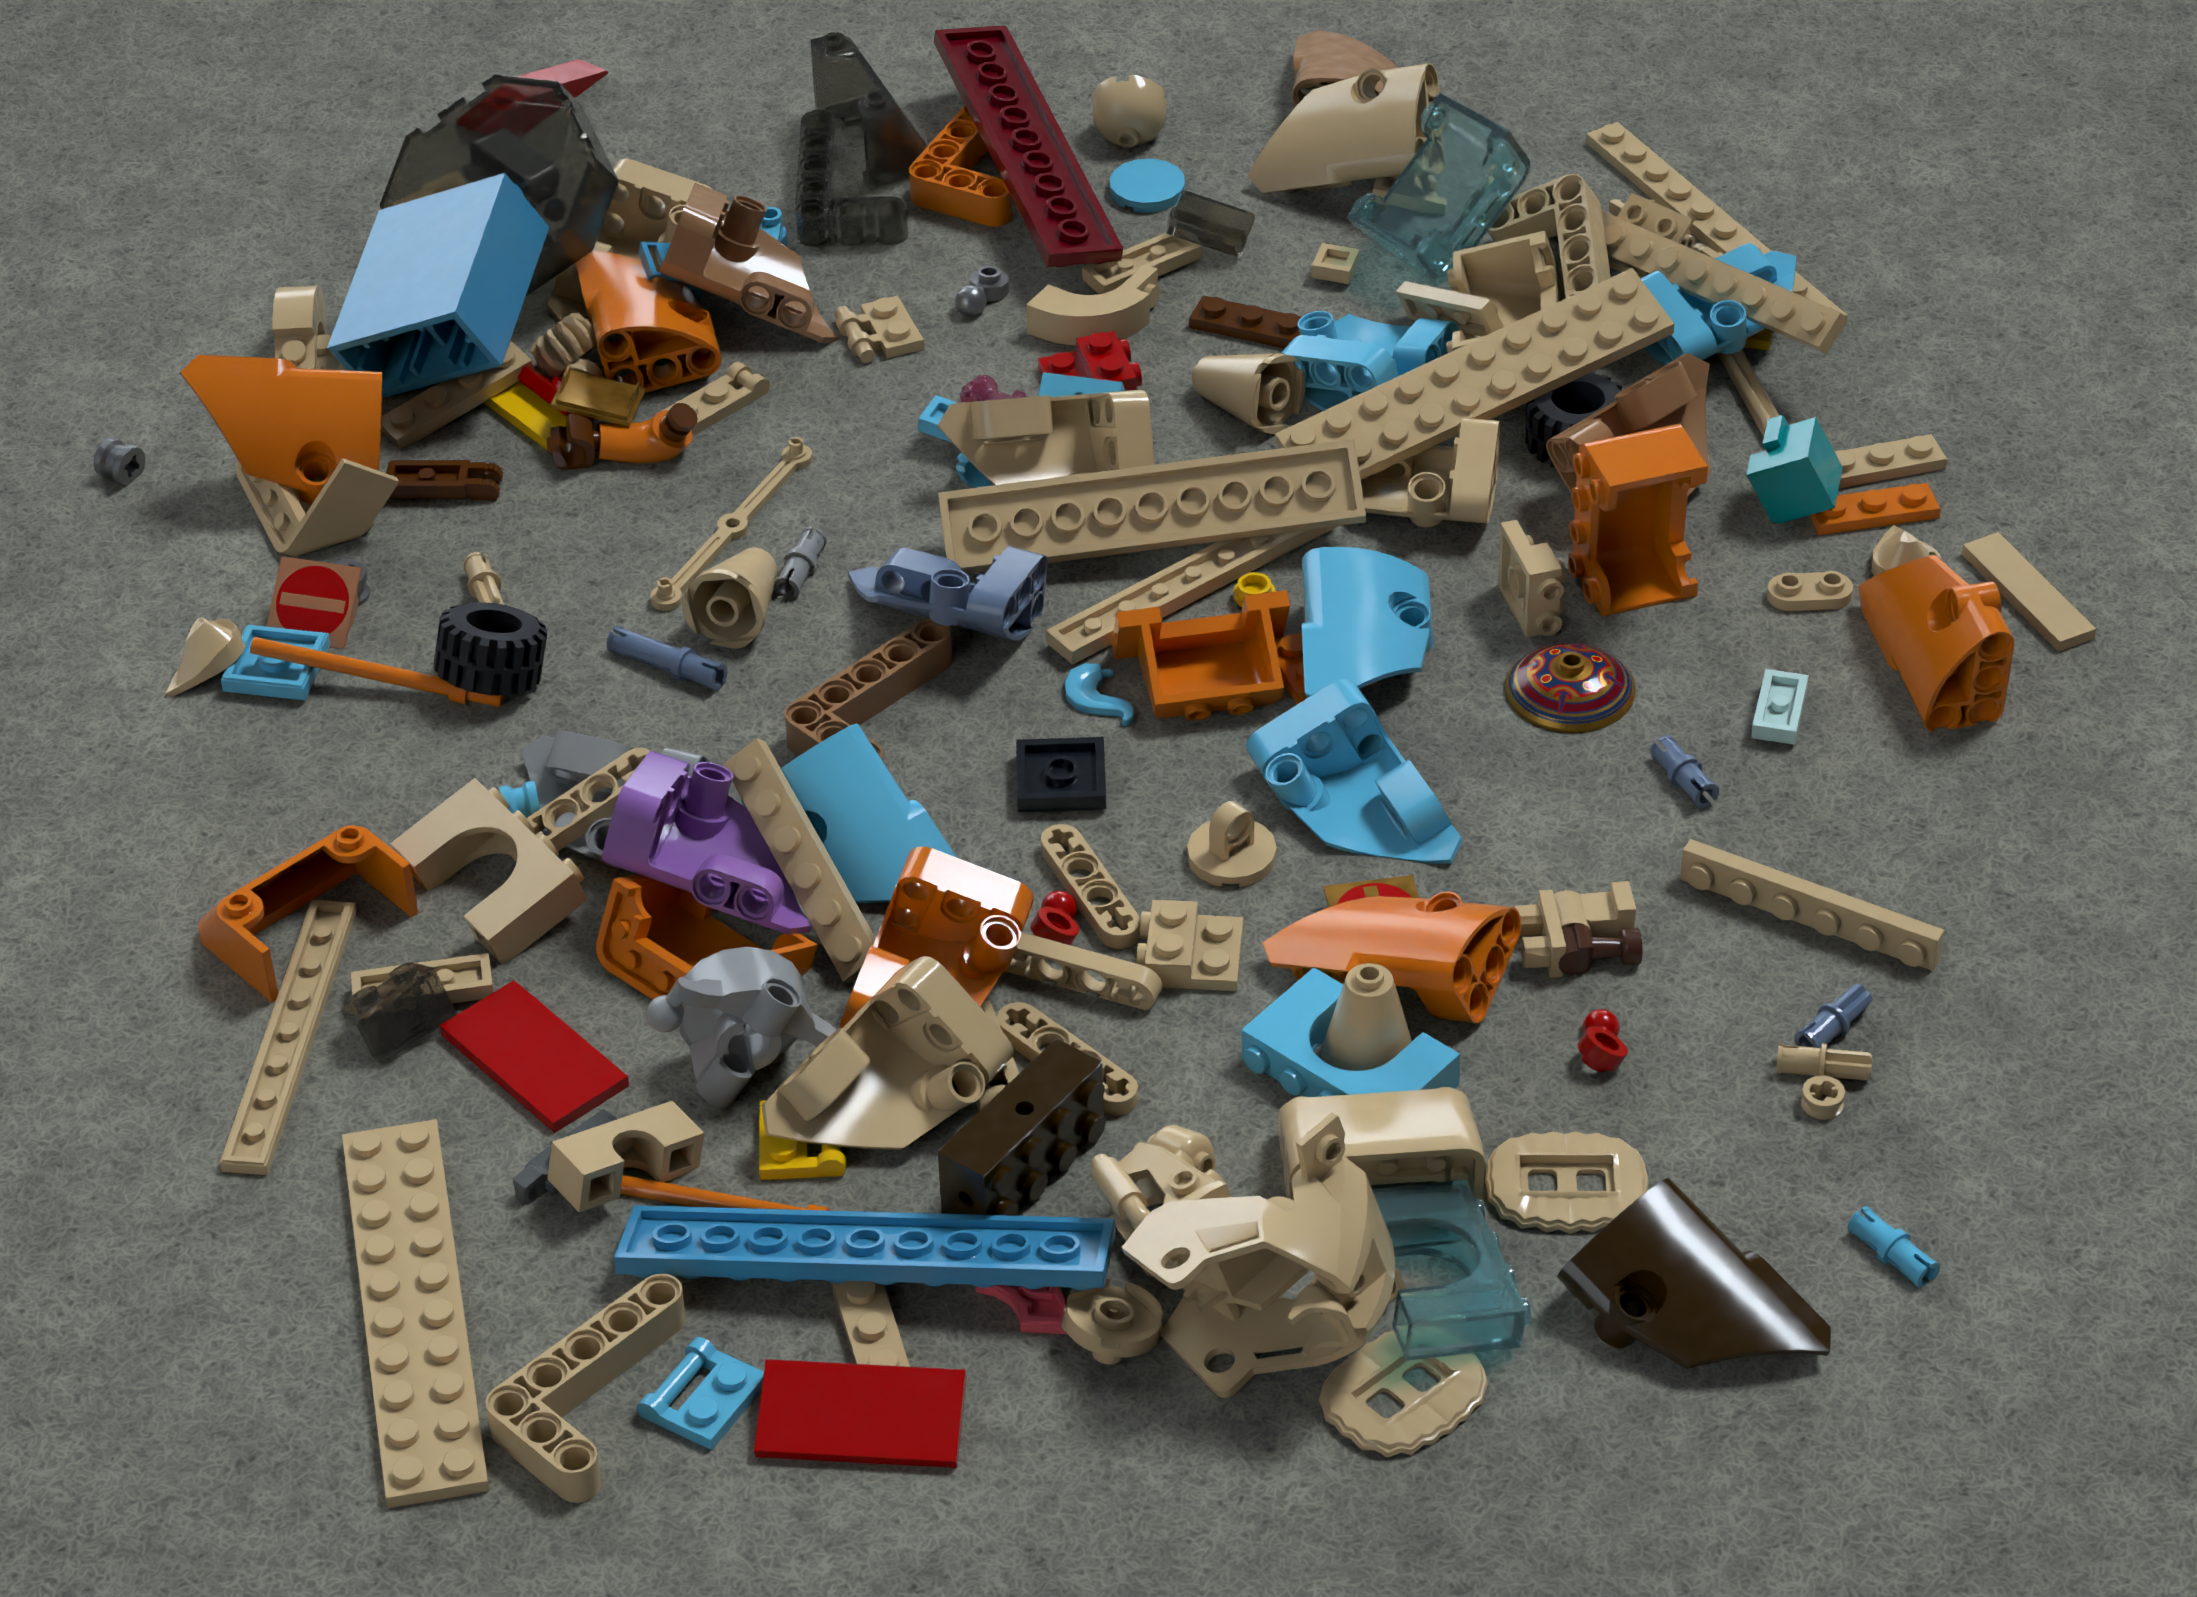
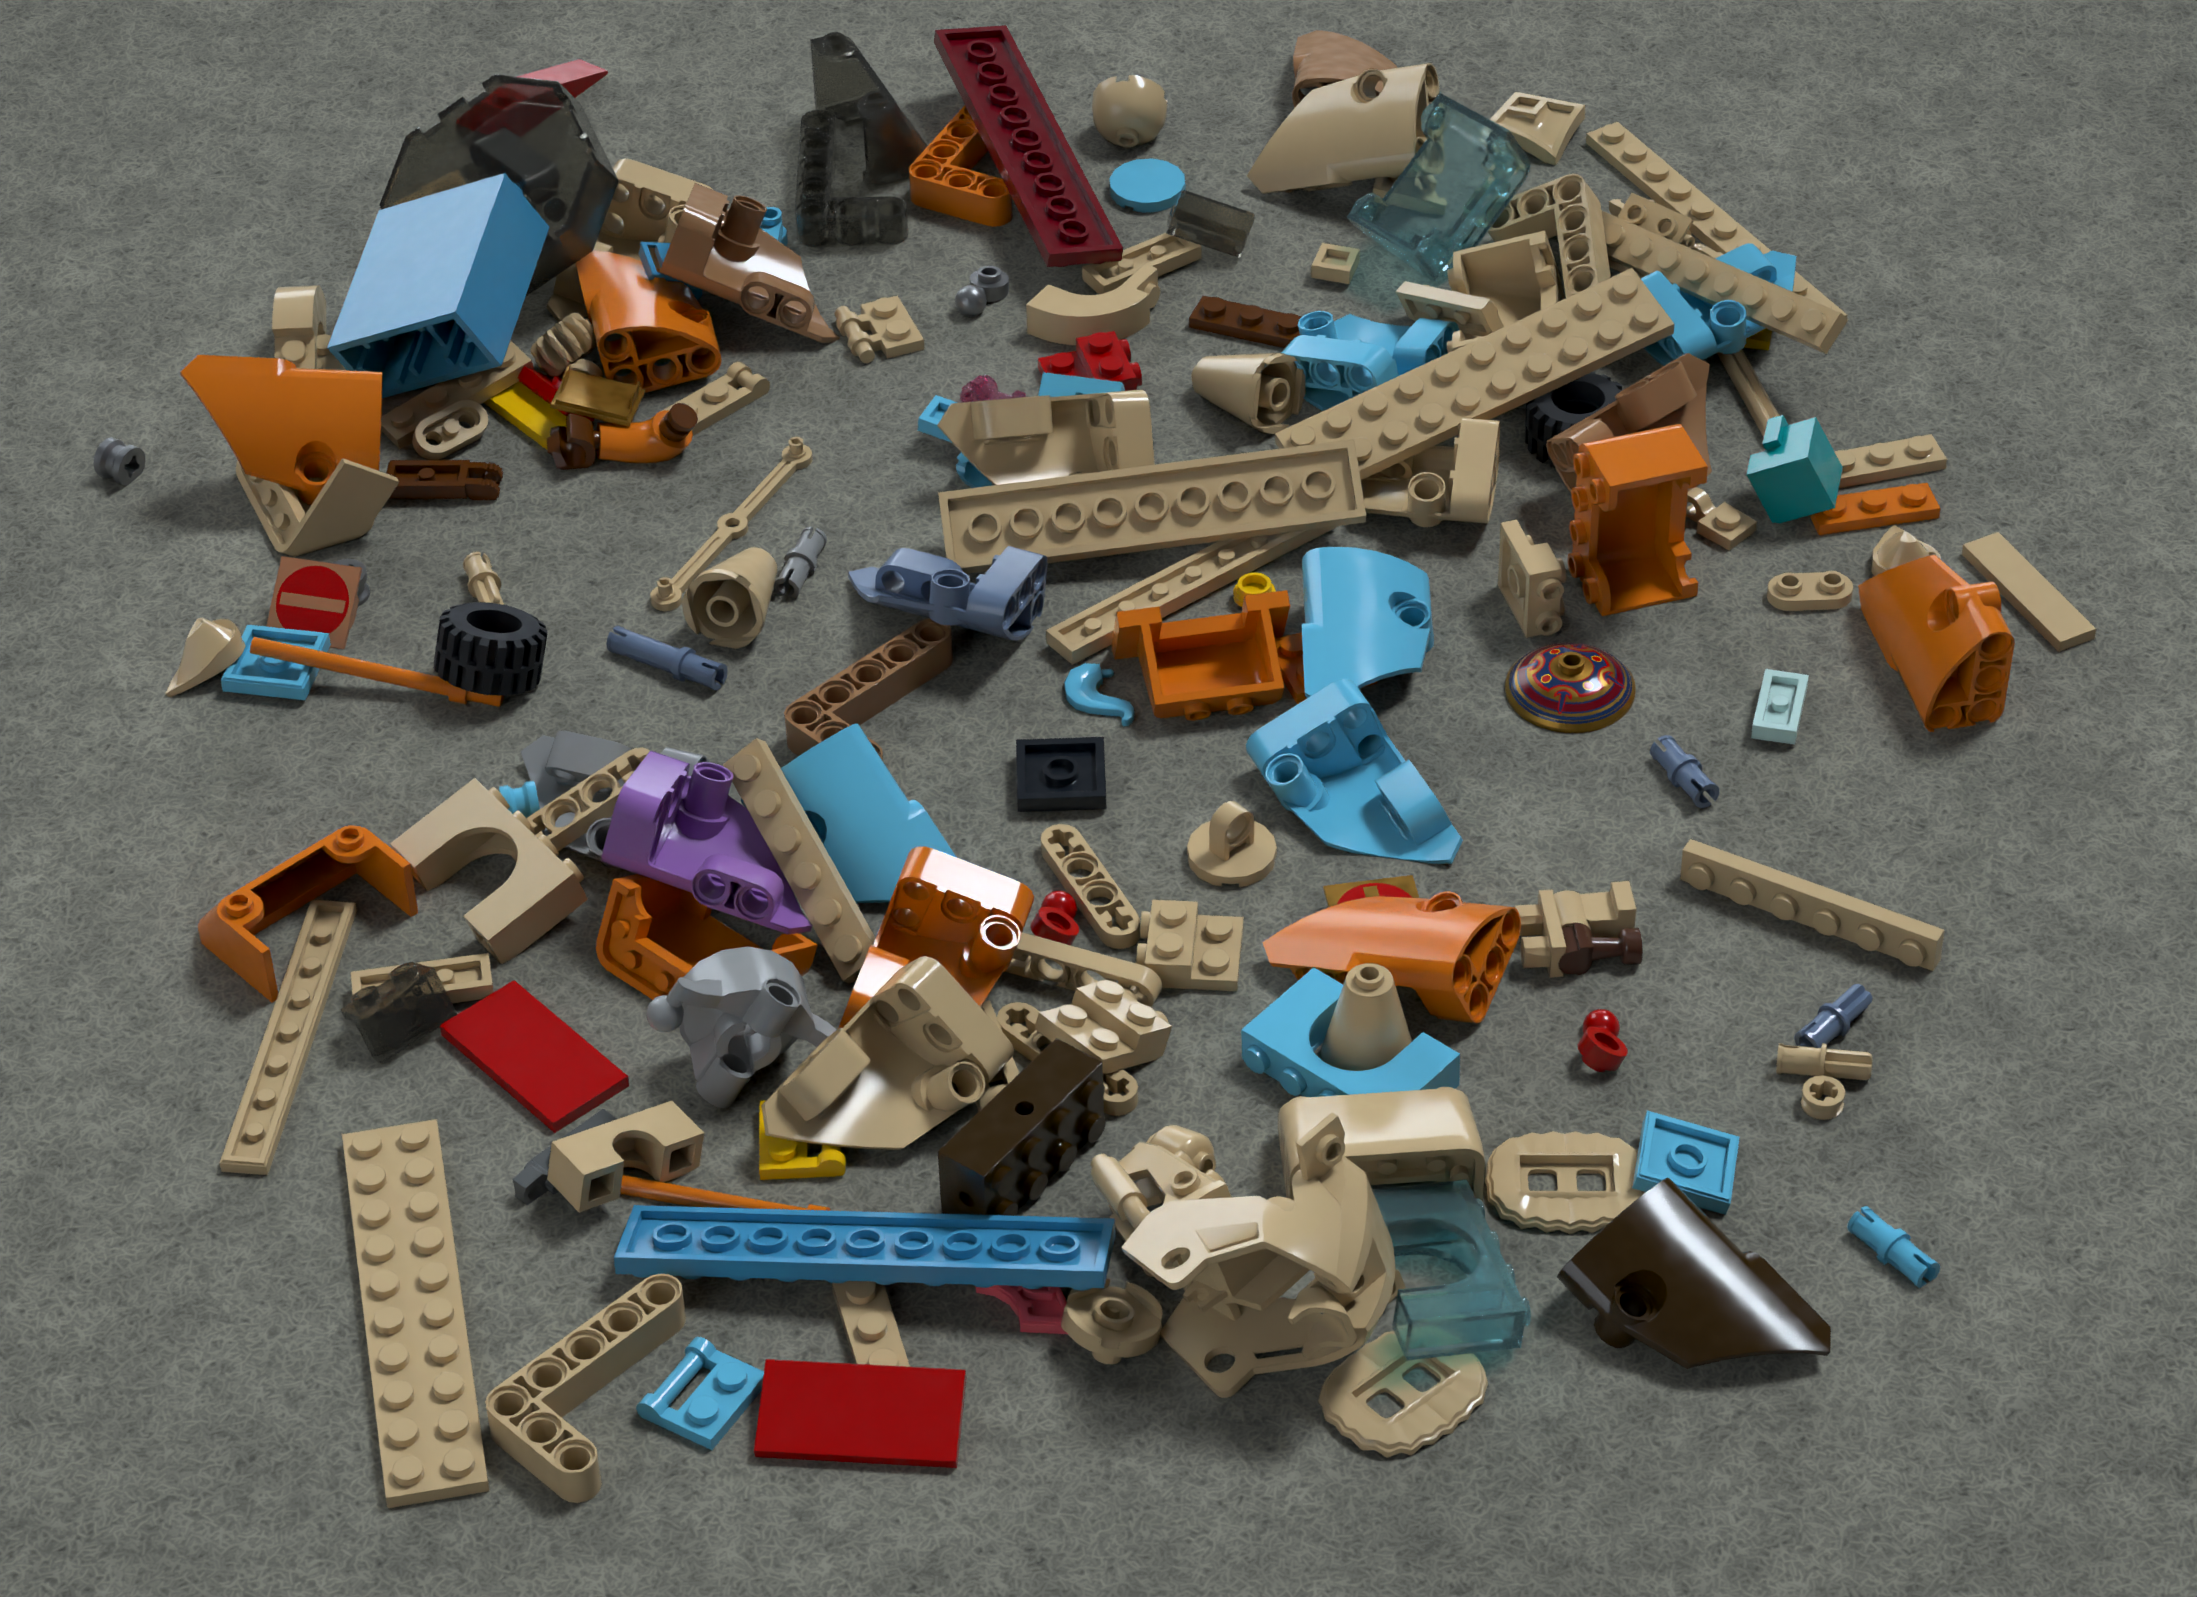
(447, 431): none -> tan plate
(1108, 1026): none -> tan plate
(1540, 124): none -> tan plate
(1690, 1155): none -> medium azure plate
(1721, 524): none -> tan plate

